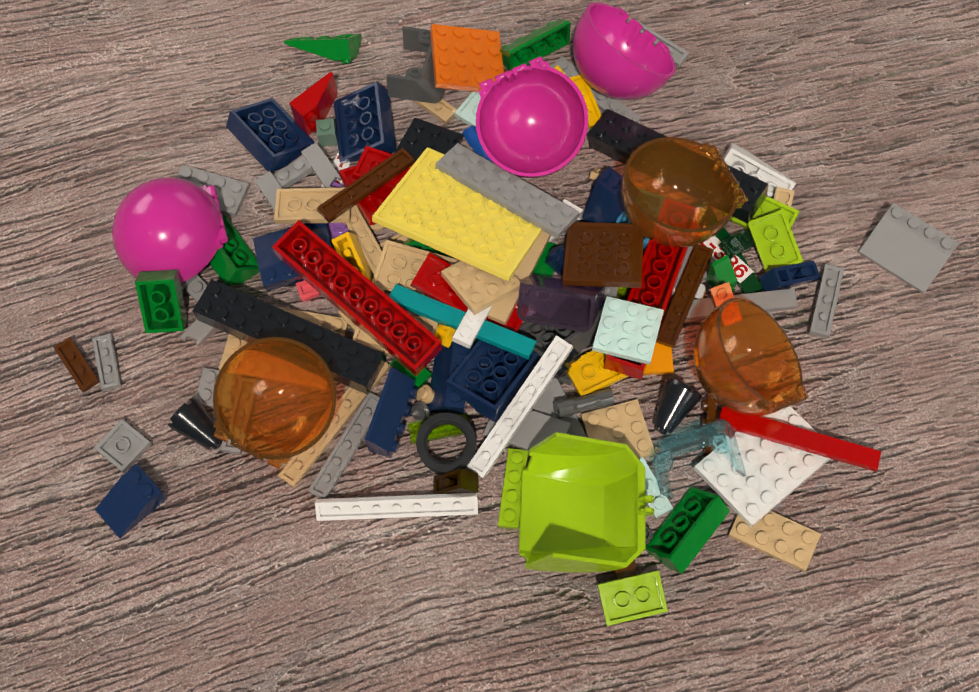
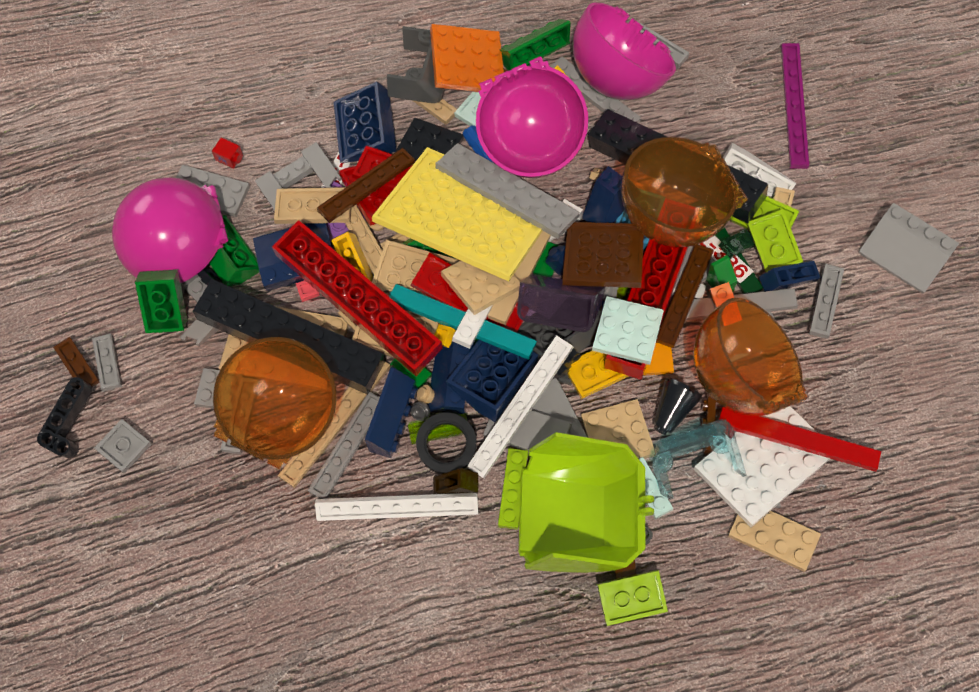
(68, 417): none -> black beam
(130, 501): dark blue slope -> none
(195, 424): black cone -> none
(208, 274): none -> black plate
(227, 153): none -> red brick
(268, 133): dark blue slope -> none
(314, 103): red slope -> none
(326, 132): sand green brick -> none
(341, 47): green wedge -> none
(571, 406): dark grey axle -> none
(593, 111): yellow plate -> none
(687, 529): green slope -> none
(794, 106): none -> magenta tile

